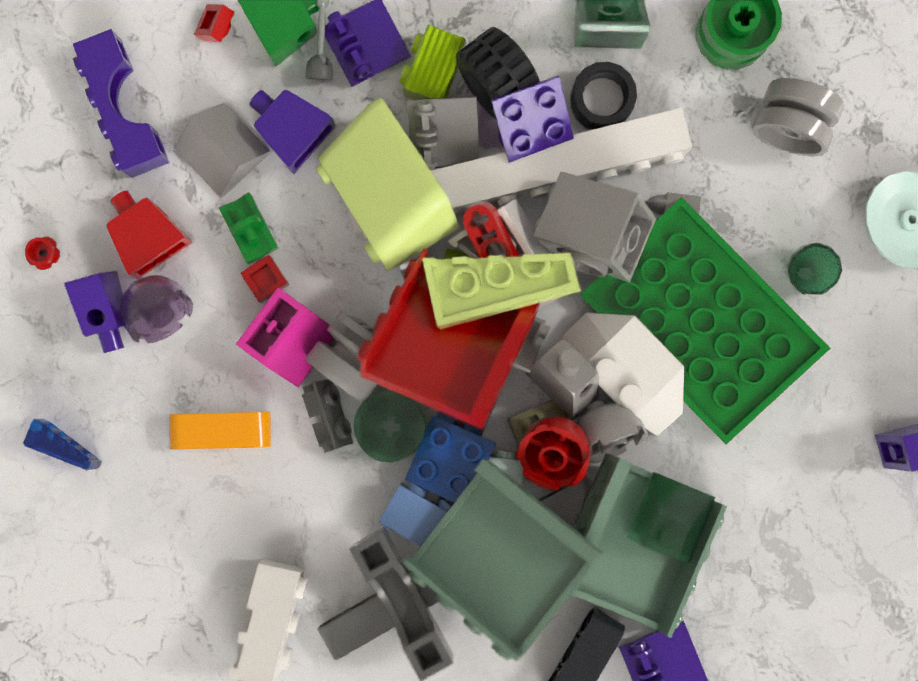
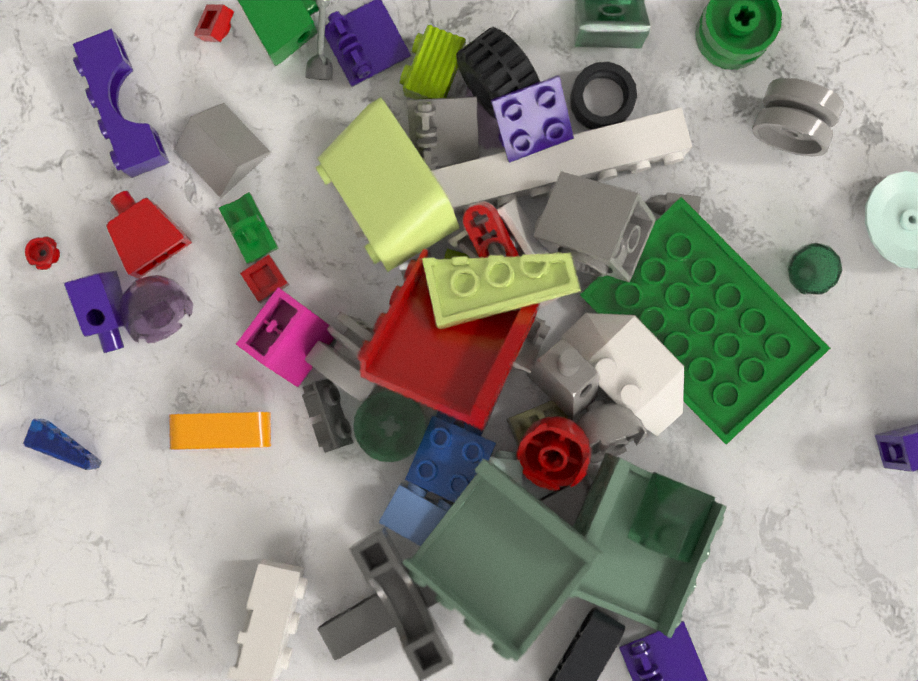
(291, 126): dark purple torso -> none

